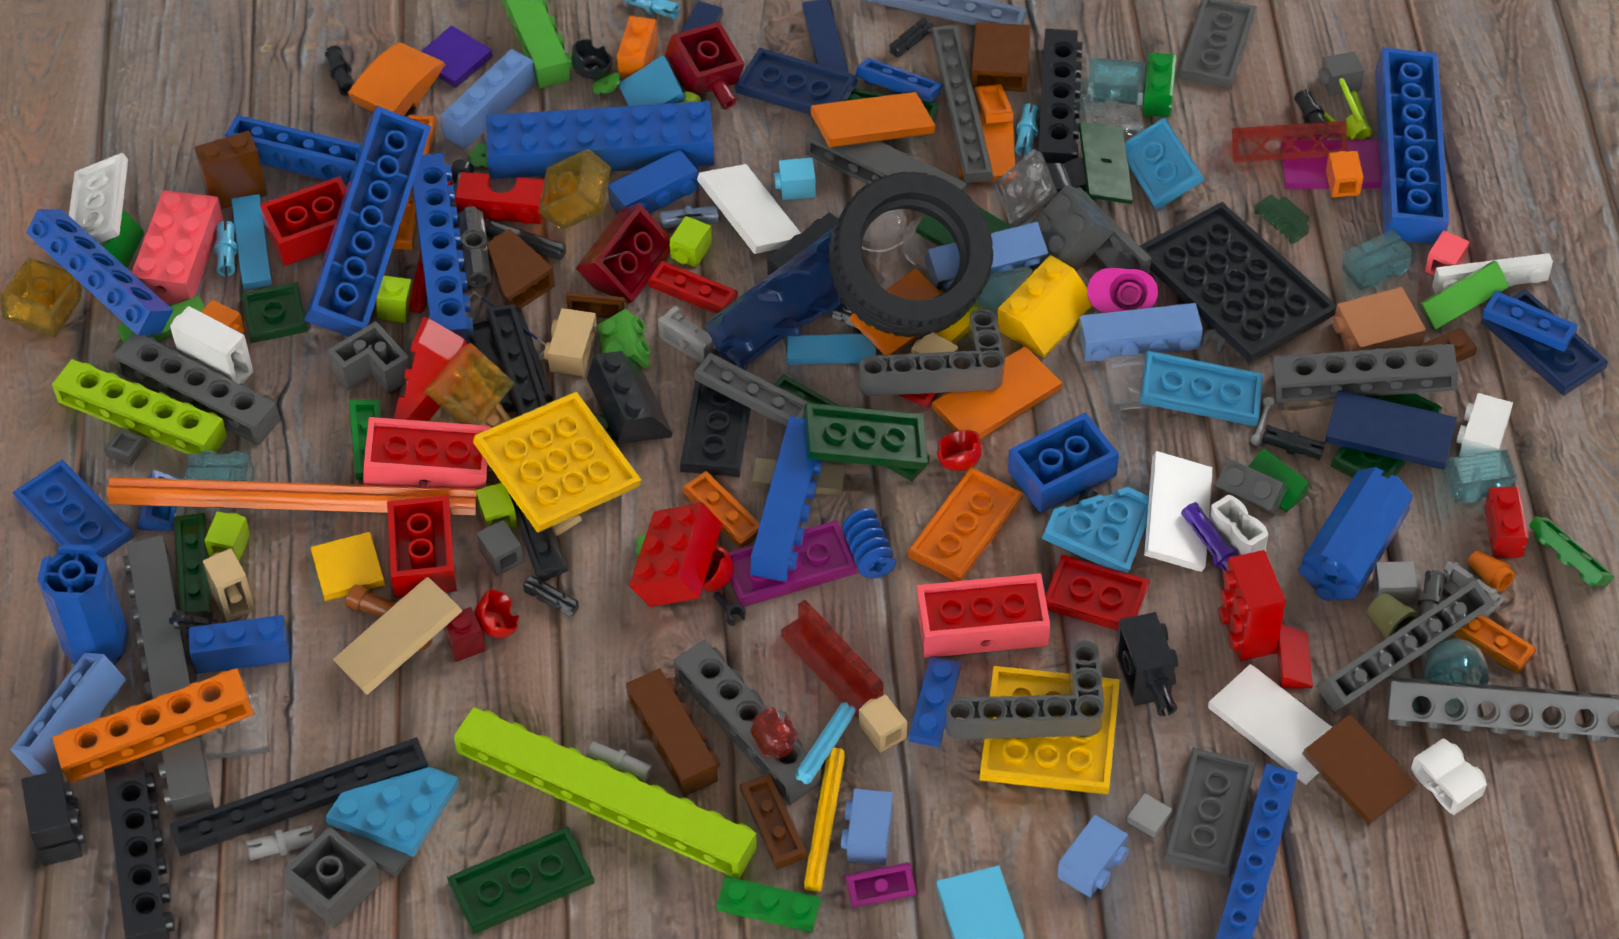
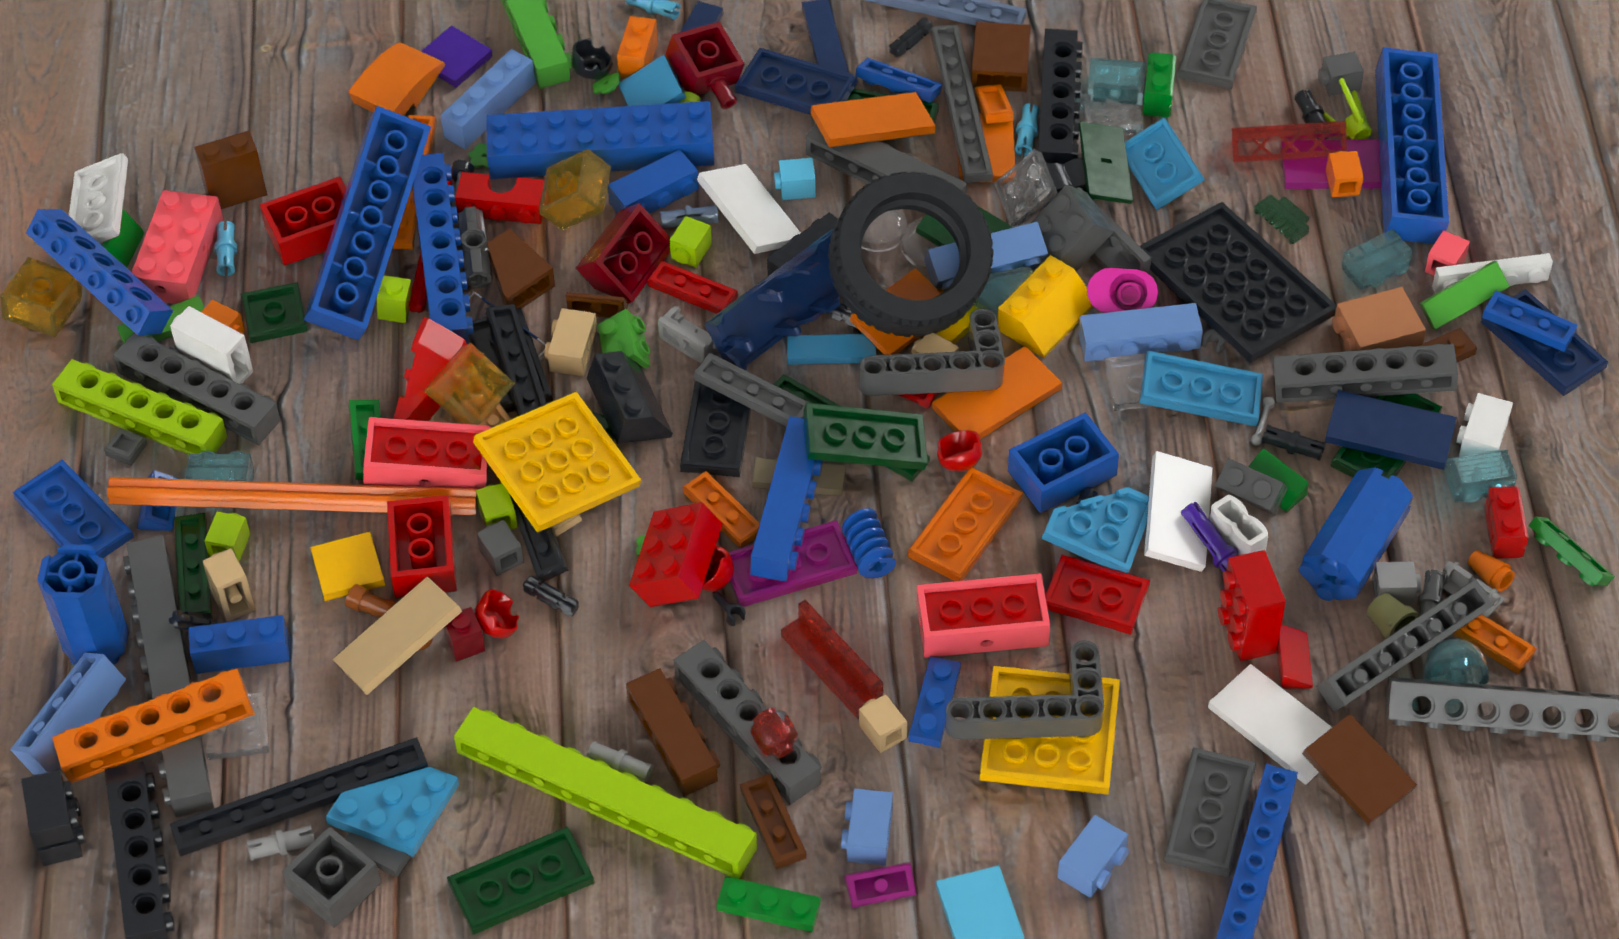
(251, 242): dark azure tile -> none
(298, 149): blue brick -> none
(339, 69): black pin -> none
(367, 355): dark grey brick -> none
(537, 243): black axle -> none
(824, 820): yellow axle -> none
(825, 743): medium azure axle -> none
(1147, 661): black brick -> none
(1149, 815): light grey tile -> none
(1449, 776): white brick -> none

